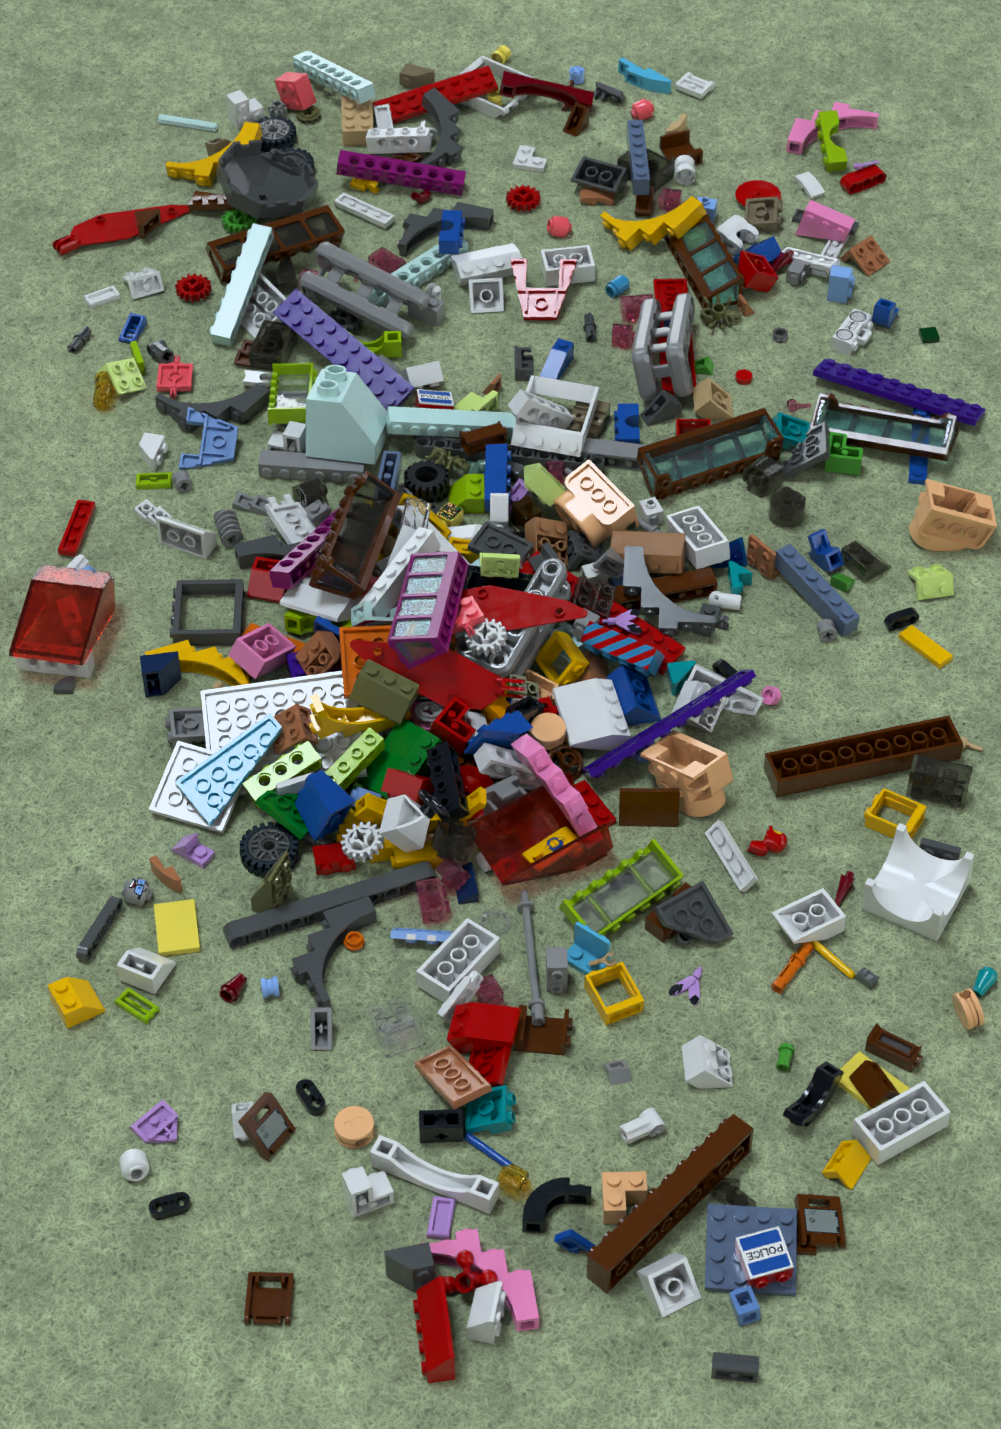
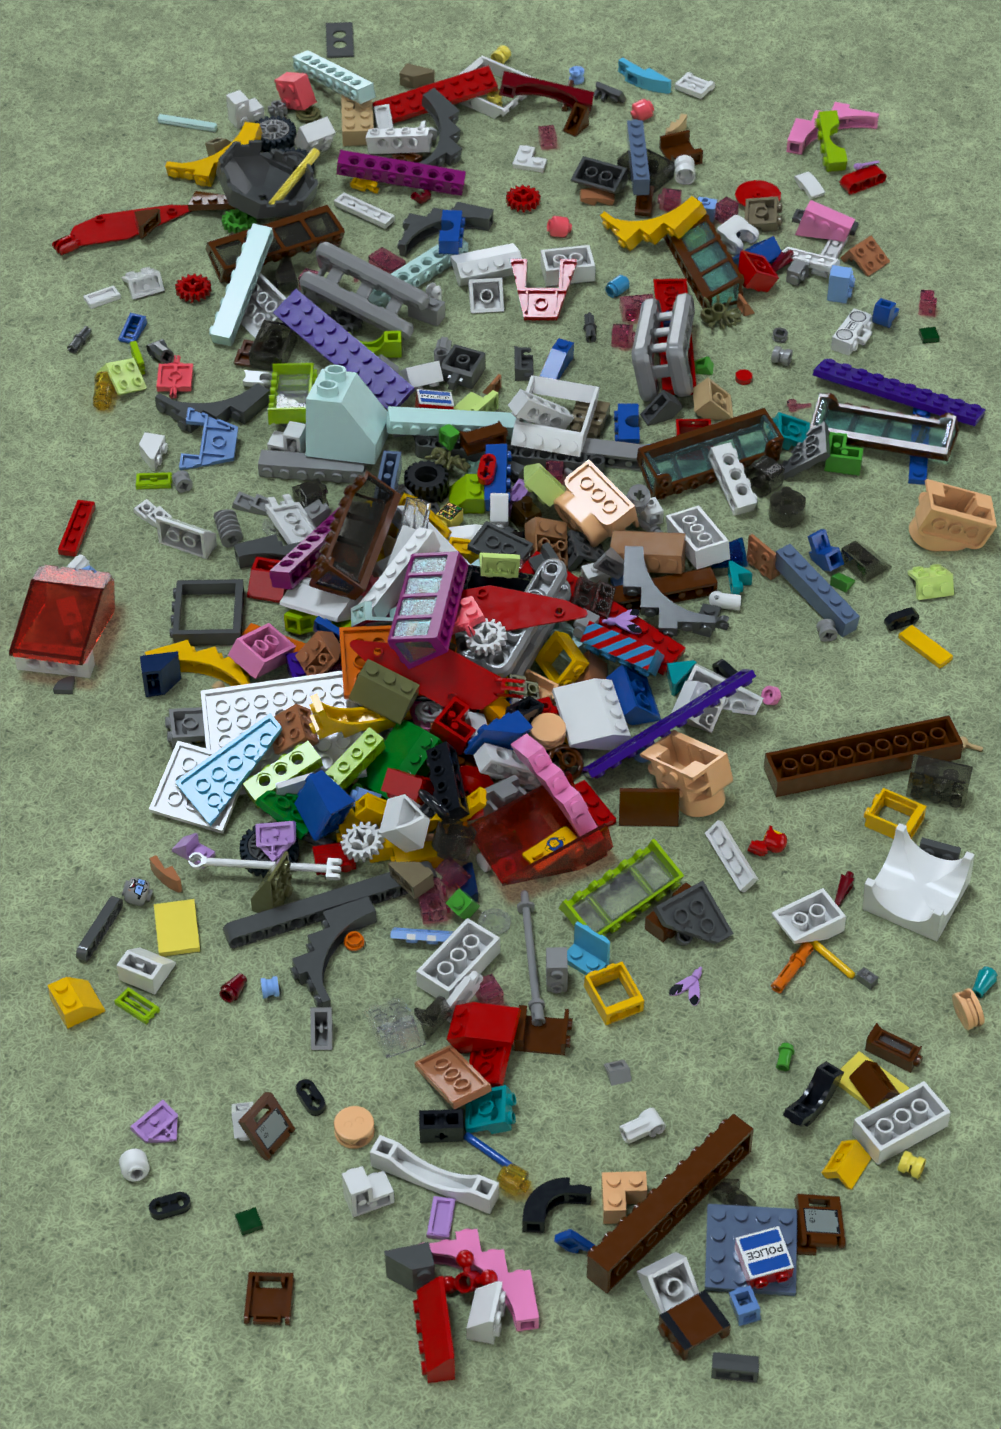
(248, 1221): none -> dark green tile
(275, 838): none -> lavender slope
(295, 176): none -> light yellow axle
(315, 135): none -> white brick
(328, 869): none -> white hinge
(348, 50): none -> dark grey piece
(412, 877): none -> dark tan slope
(433, 1016): none -> clear smoke slope
(442, 349): none -> light grey piece
(448, 436): none -> bright green slope
(462, 904): none -> bright green brick
(463, 367): none -> dark grey hinge
(491, 469): none -> red beam
(547, 137): none -> clear pink brick
(603, 960): tan hand -> none
(642, 494): none -> light grey piece
(692, 1323): none -> reddish brown panel
(706, 1064): white slope -> none
(726, 209): none -> clear pink brick
(738, 503): none -> white brick
(781, 355): none -> light grey wheel
(911, 1164): none -> light yellow wheel
(927, 303): none -> clear pink brick

